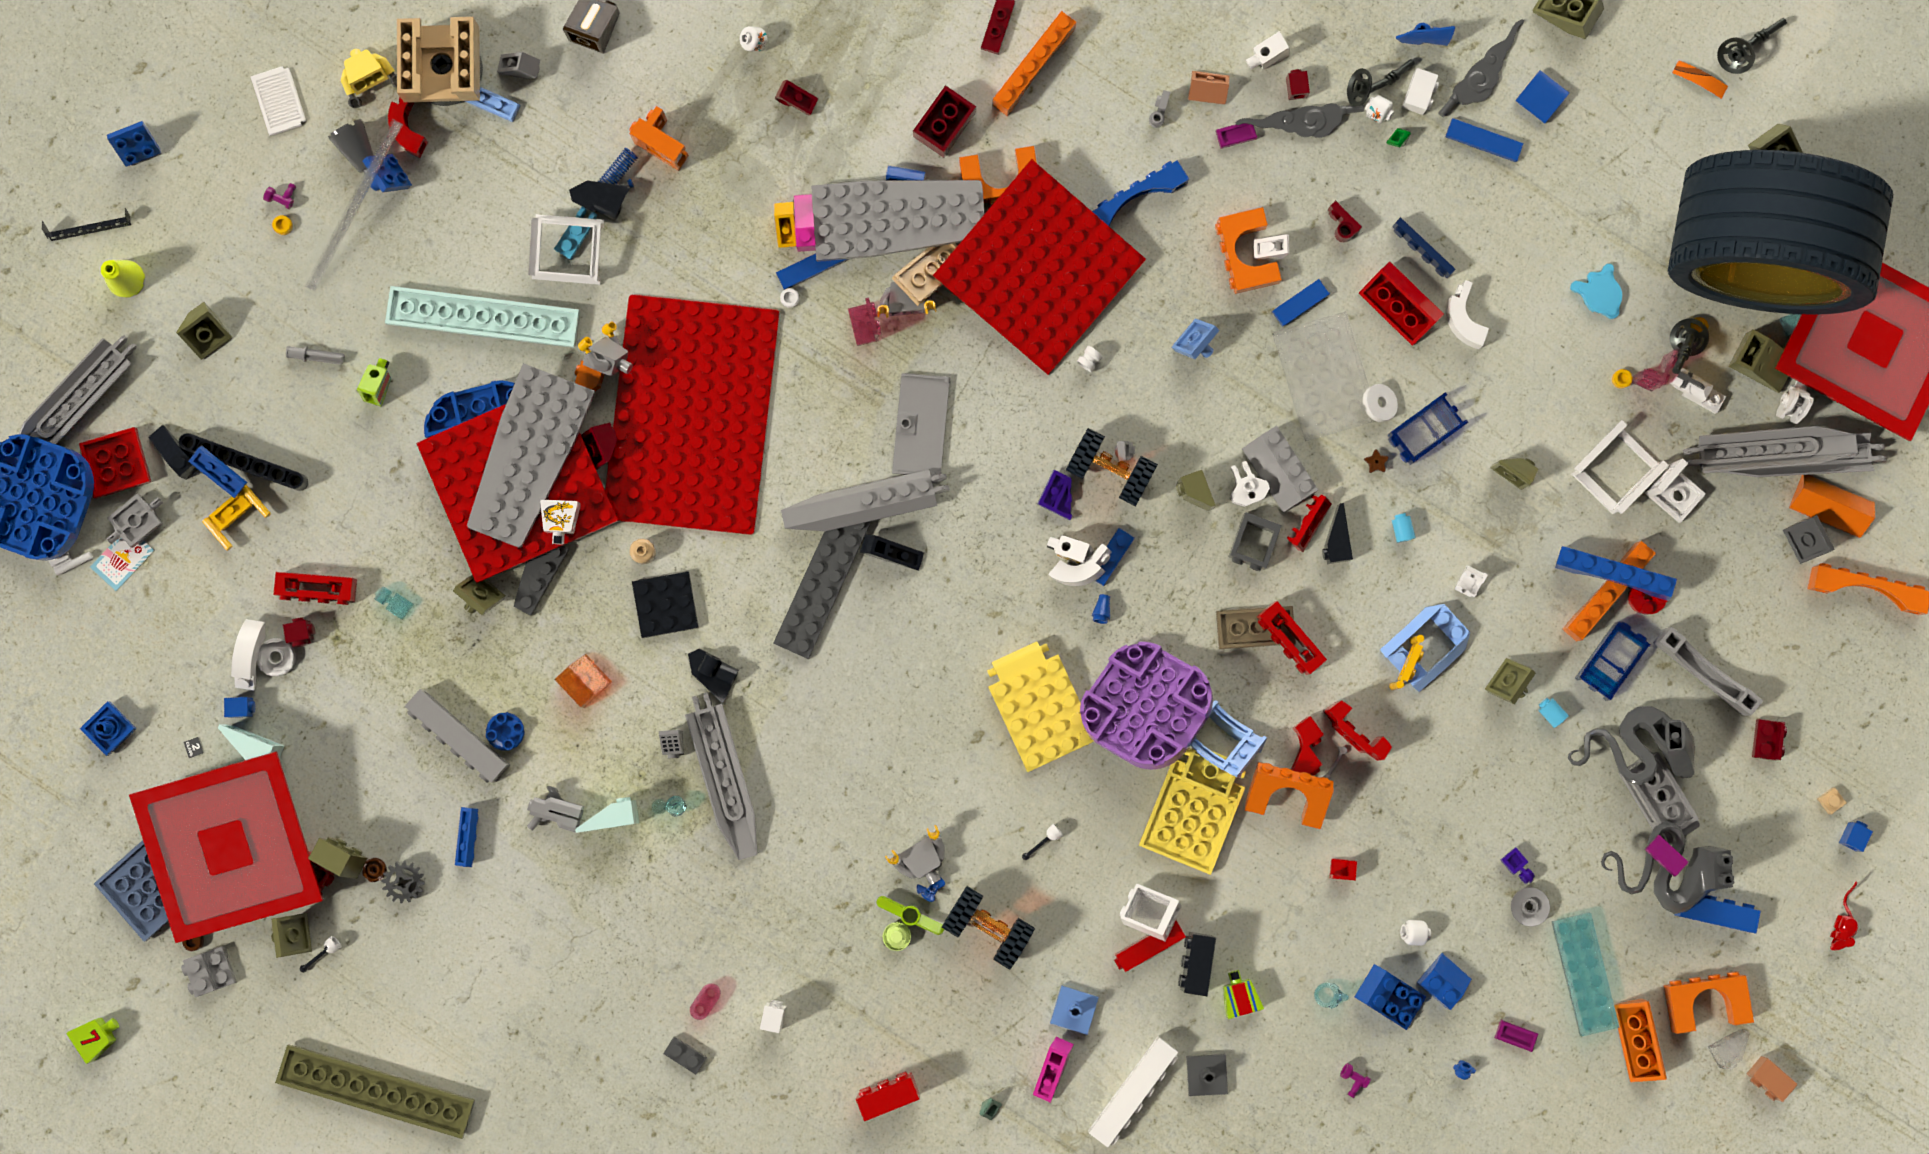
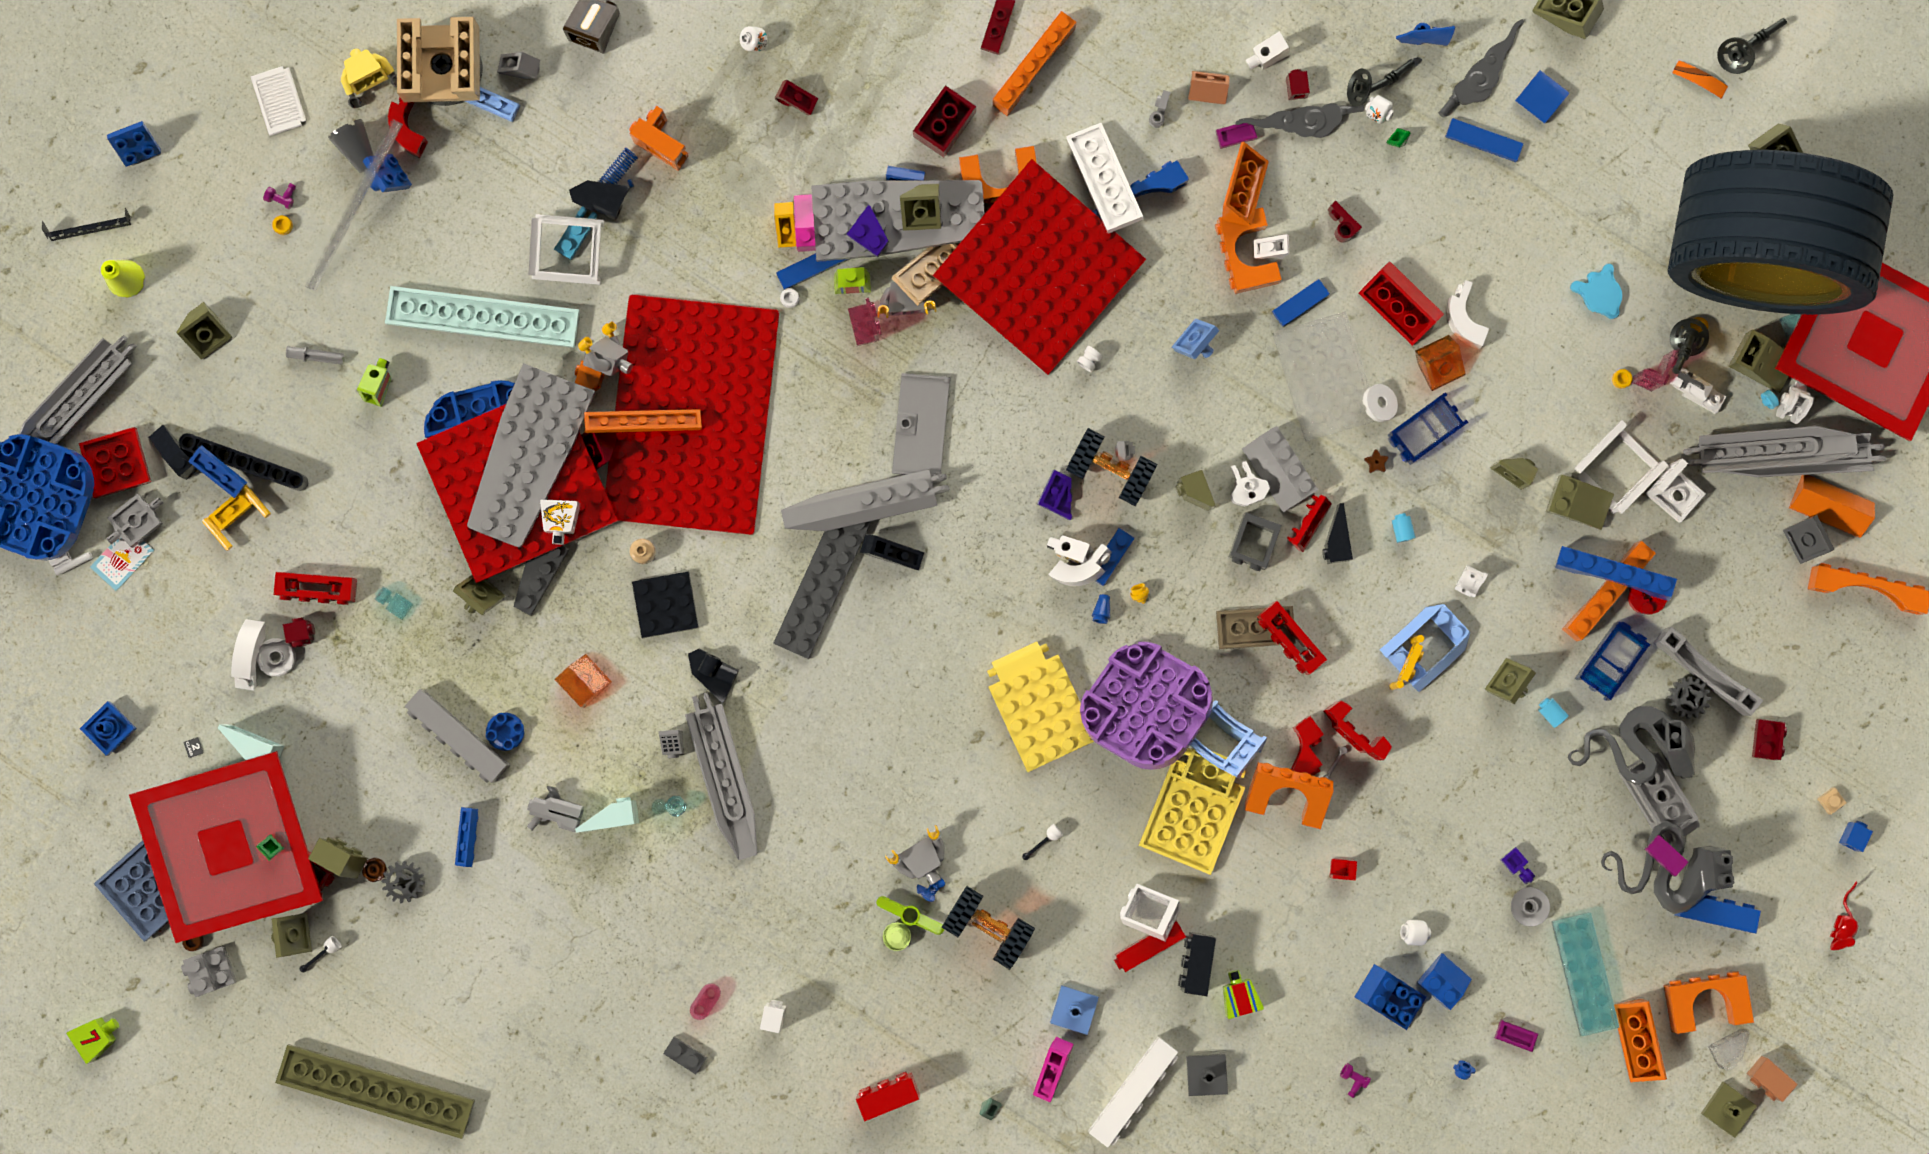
(239, 707): blue brick -> none
(269, 847): none -> green slope
(642, 421): none -> orange plate
(852, 281): none -> lime torso
(868, 232): none -> dark purple wing
(921, 208): none -> olive slope
(1104, 178): none -> white plate
(1139, 593): none -> yellow plate
(1244, 186): none -> orange slope
(1338, 997): clear light blue piece -> none
(1420, 91): white piece -> none
(1428, 253): dark blue plate -> none
(1440, 362): none -> clear orange slope
(1579, 502): none -> olive slope
(1685, 691): none -> dark grey gear
(1728, 1109): none -> olive tile
(1769, 399): none -> medium azure tile

